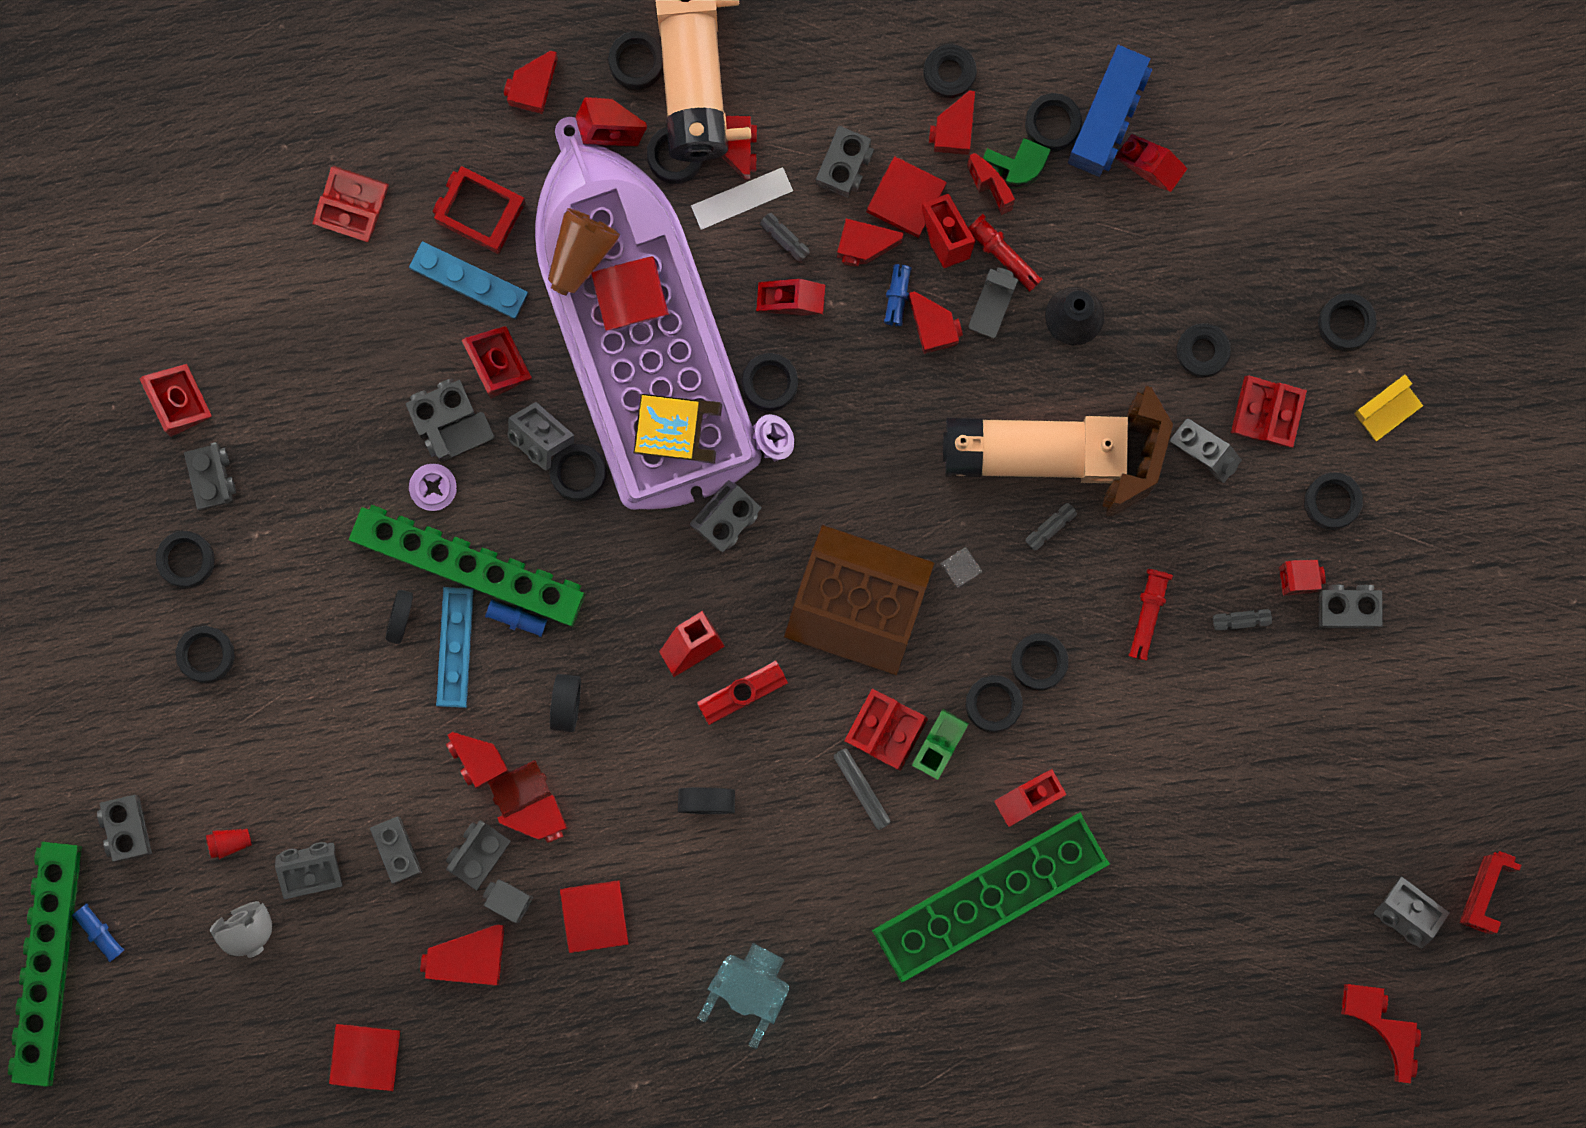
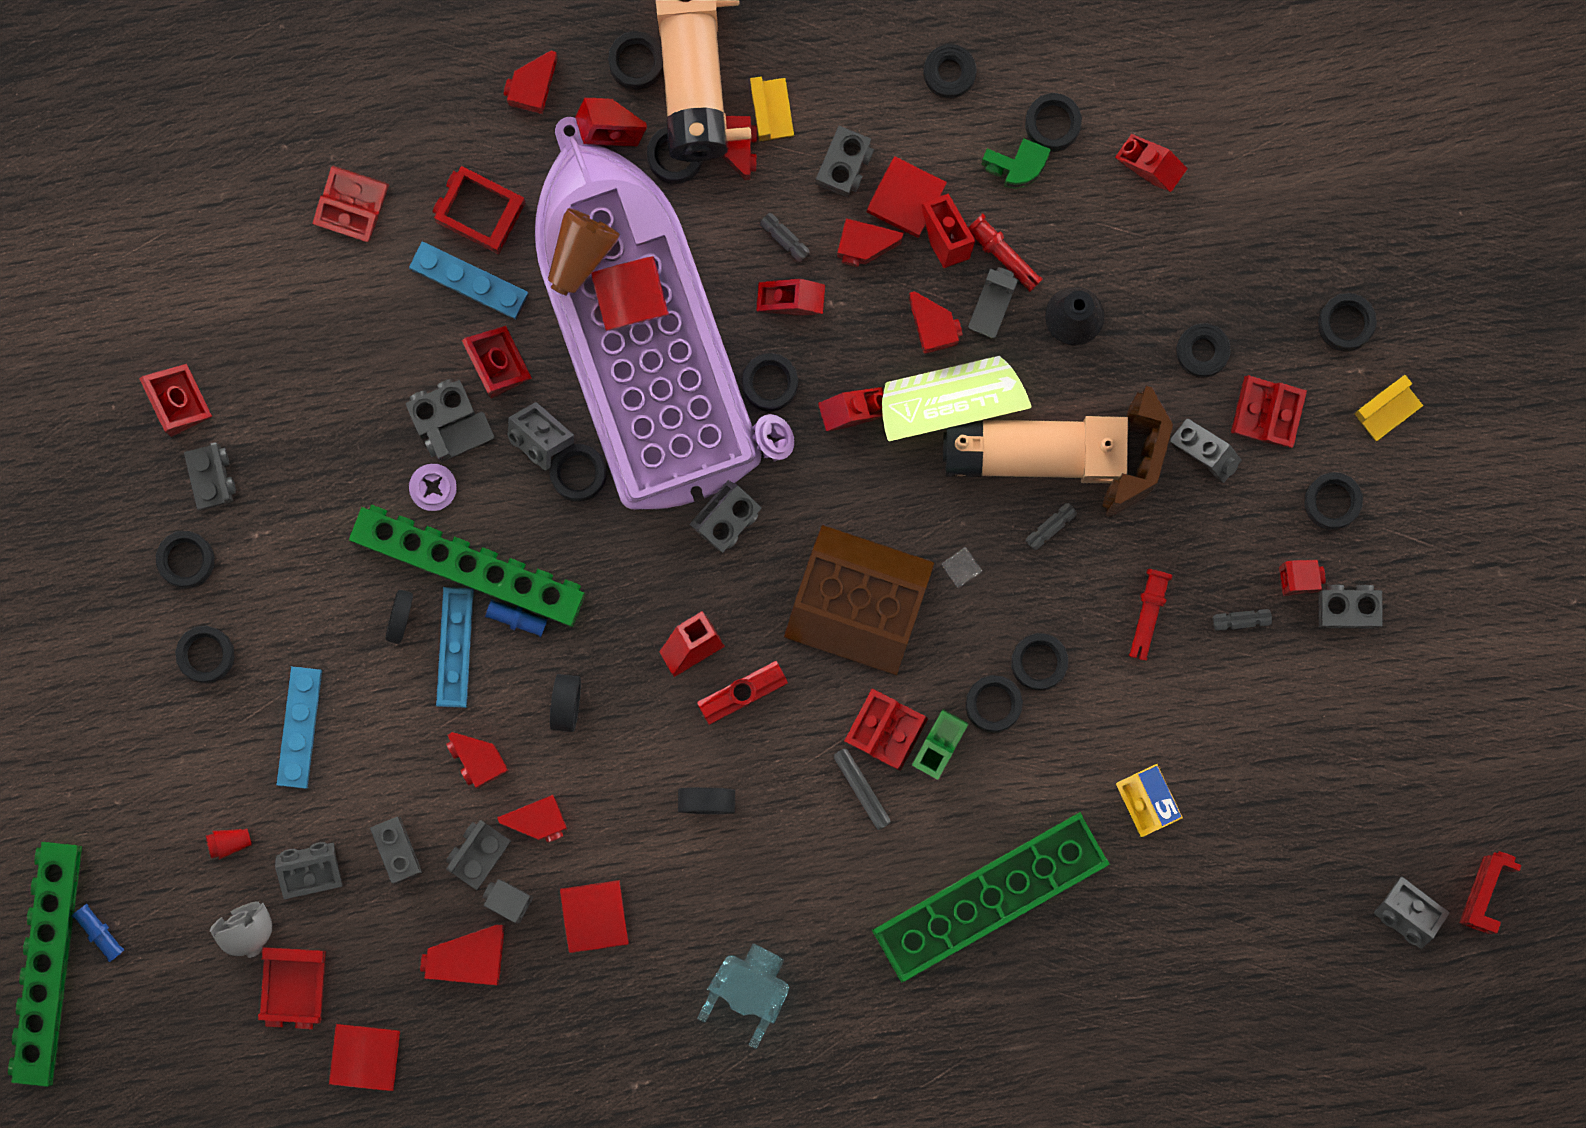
(133, 825): dark grey brick -> none
(292, 987): none -> red panel
(299, 727): none -> dark azure plate
(519, 788): clear red piece -> none
(673, 427): flag -> none
(741, 198): white sticker -> none
(771, 108): none -> yellow panel
(852, 408): none -> red slope
(897, 295): blue pin -> none
(951, 397): none -> yellowish green sticker
(954, 127): red slope -> none
(987, 177): red slope -> none
(1030, 797): red slope -> none
(1111, 105): blue brick -> none
(1149, 800): none -> panel
(1400, 1036): red arch -> none

